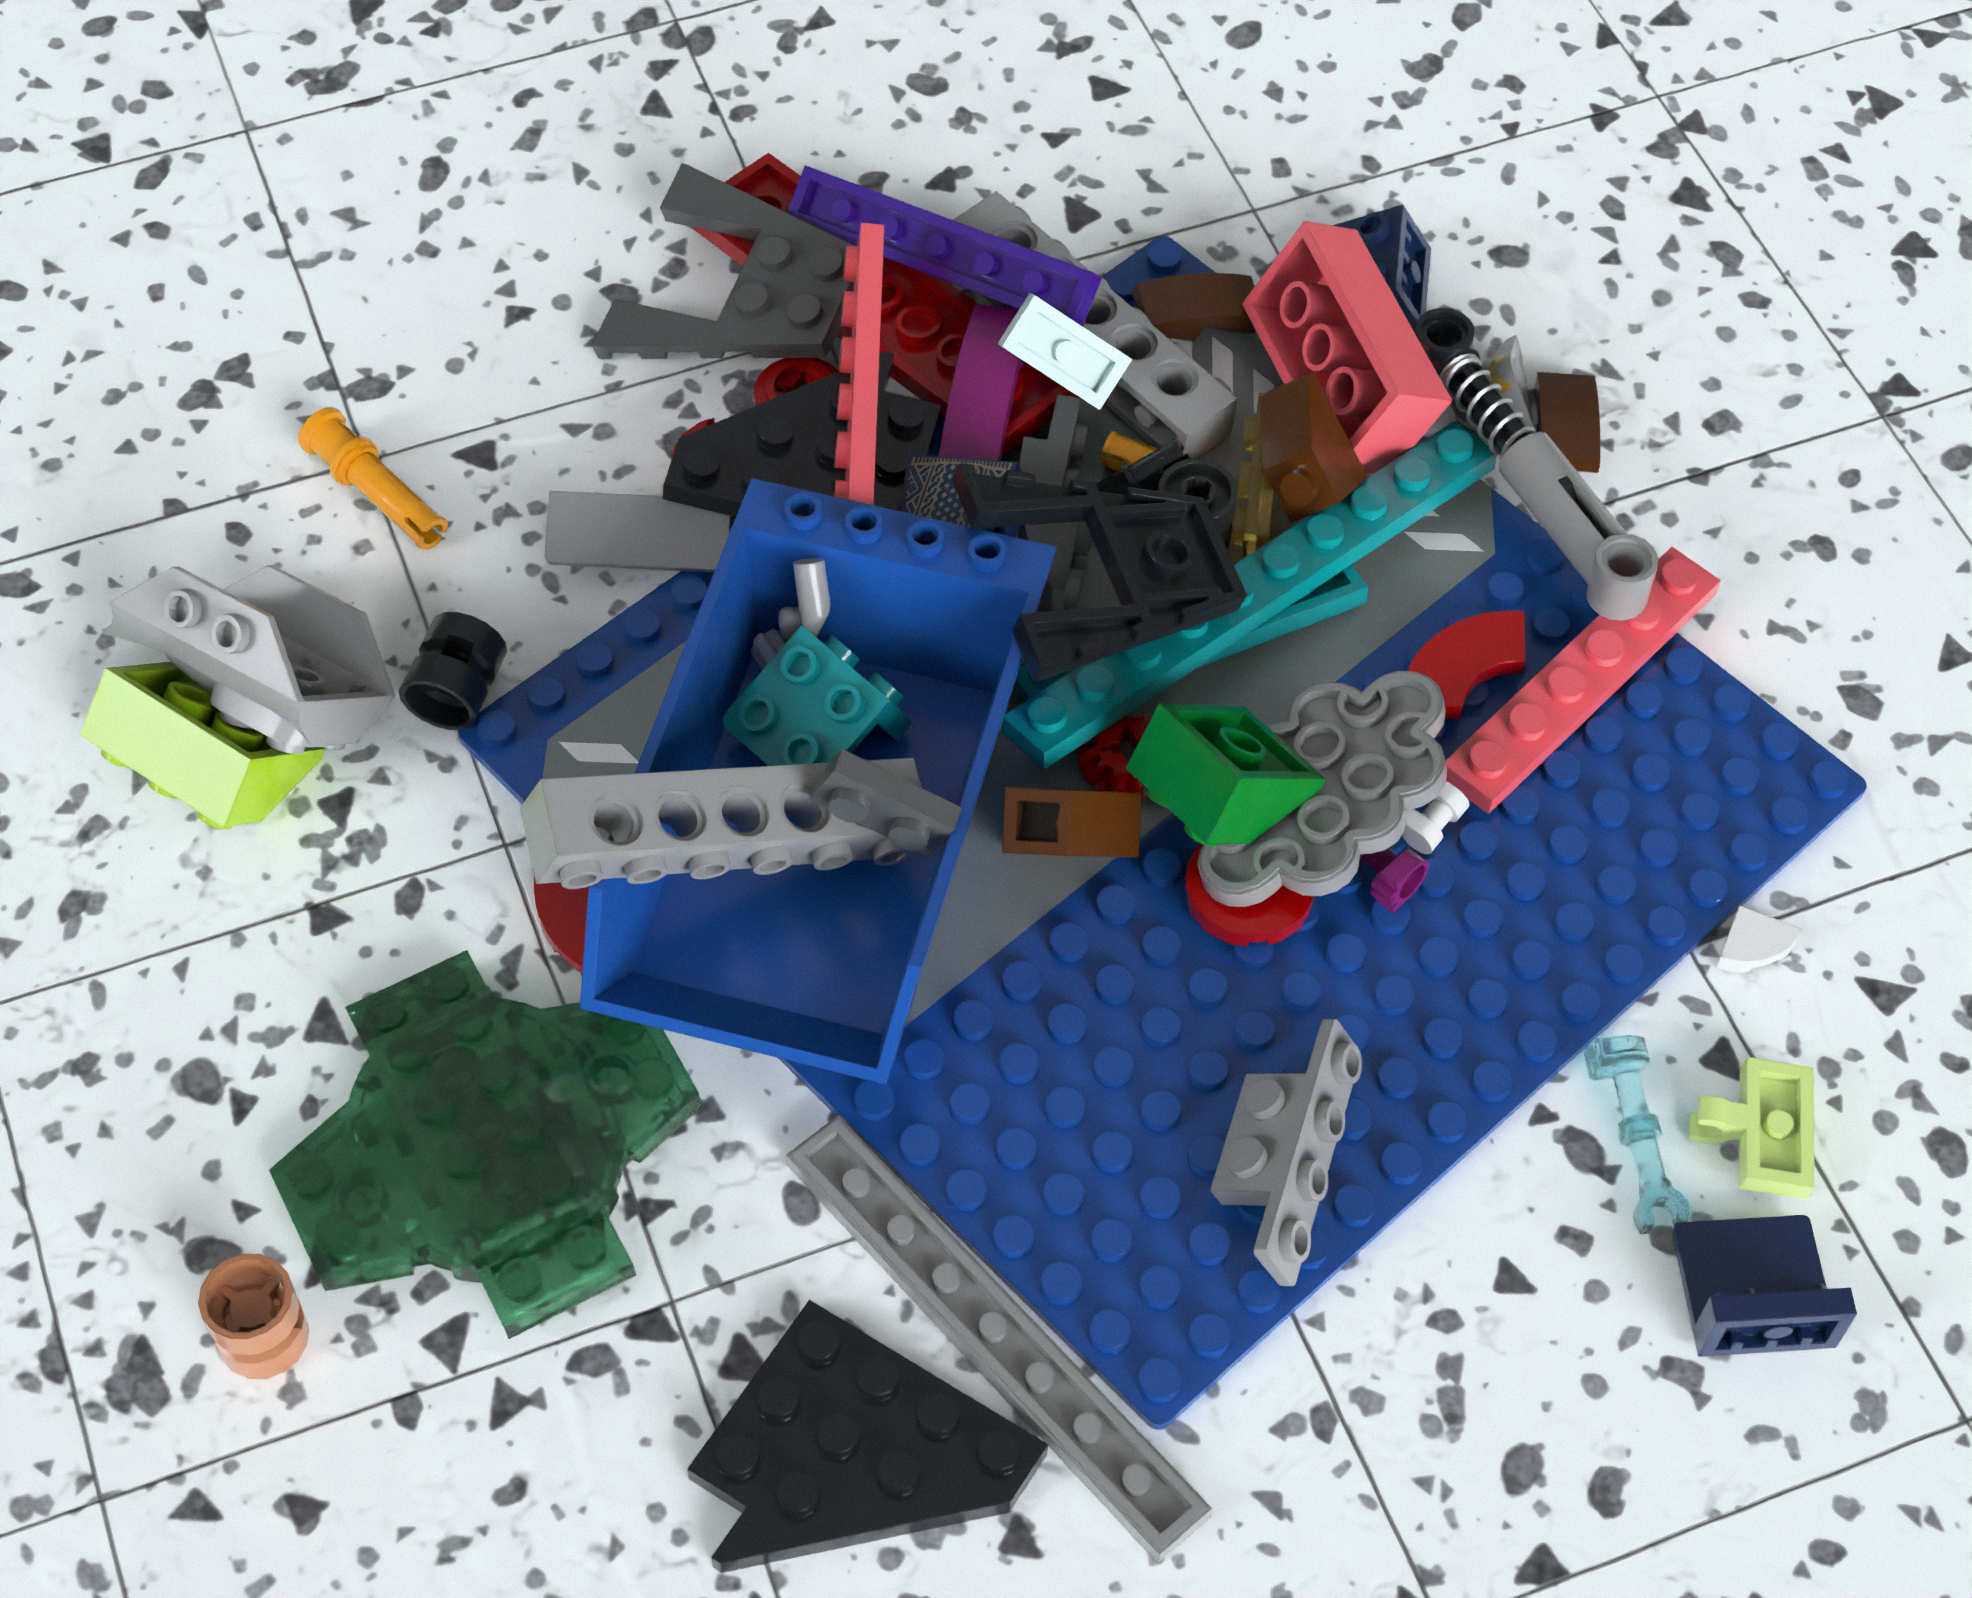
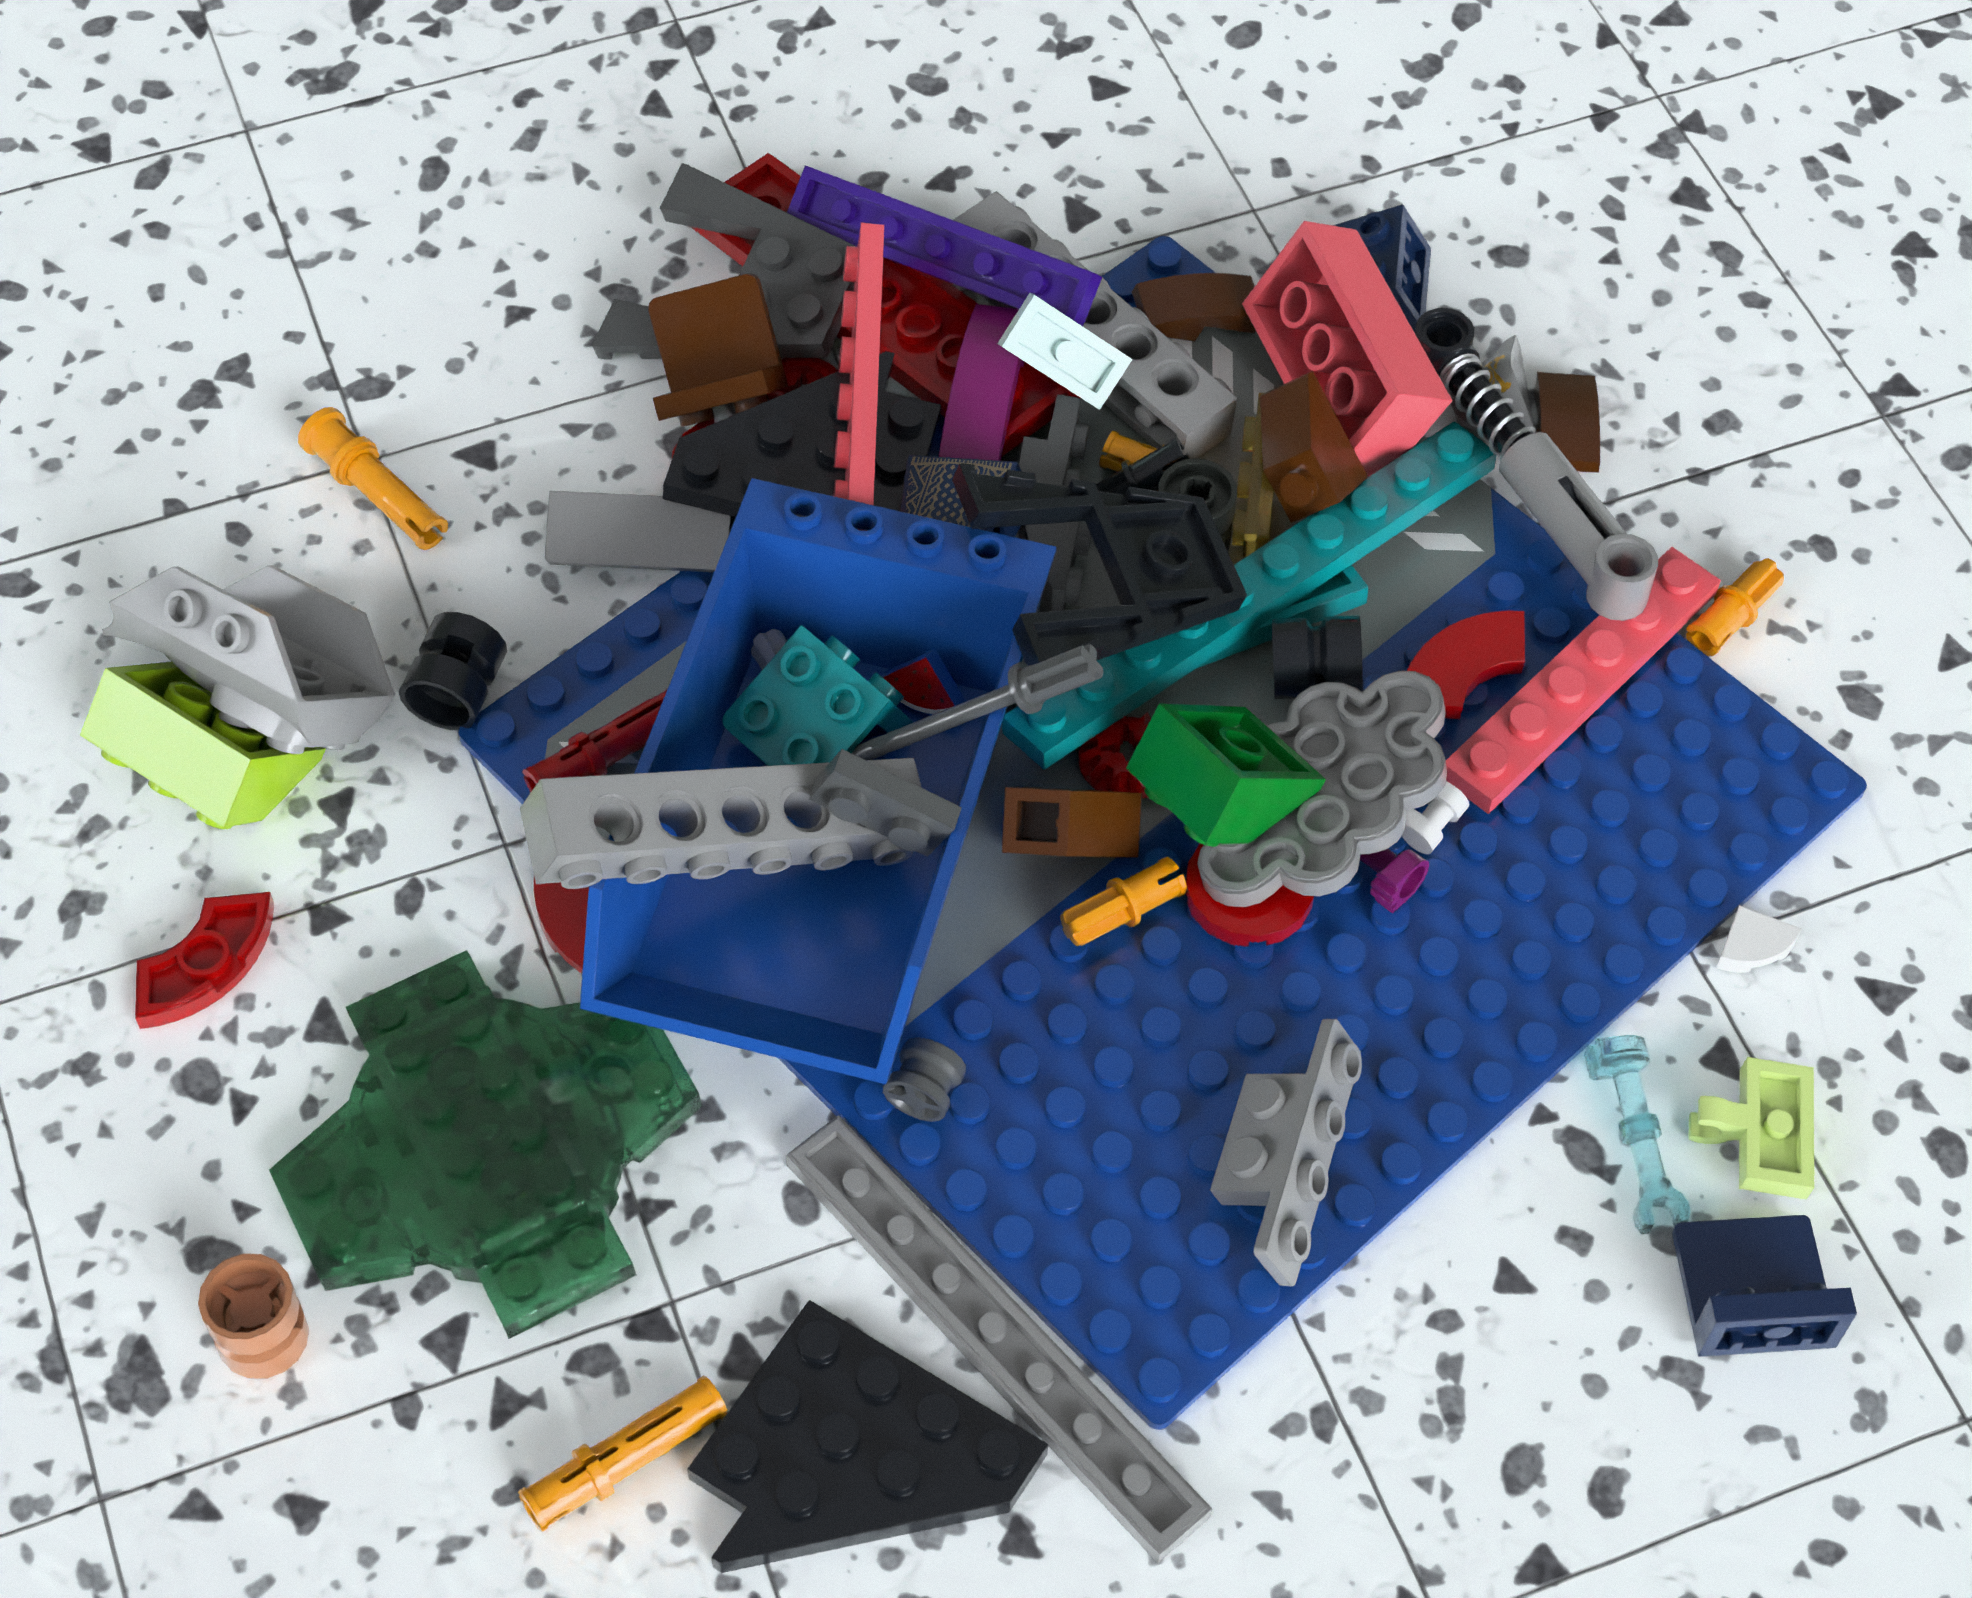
(206, 961): none -> red tile
(600, 1467): none -> light orange pin
(601, 748): none -> red pin
(715, 349): none -> reddish brown bracket
(812, 599): light grey arm -> none
(924, 1079): none -> dark grey wheel
(925, 684): none -> red tile
(1027, 687): none -> dark grey piece
(1122, 902): none -> light orange axle
(1316, 654): none -> black wheel
(1734, 606): none -> light orange axle

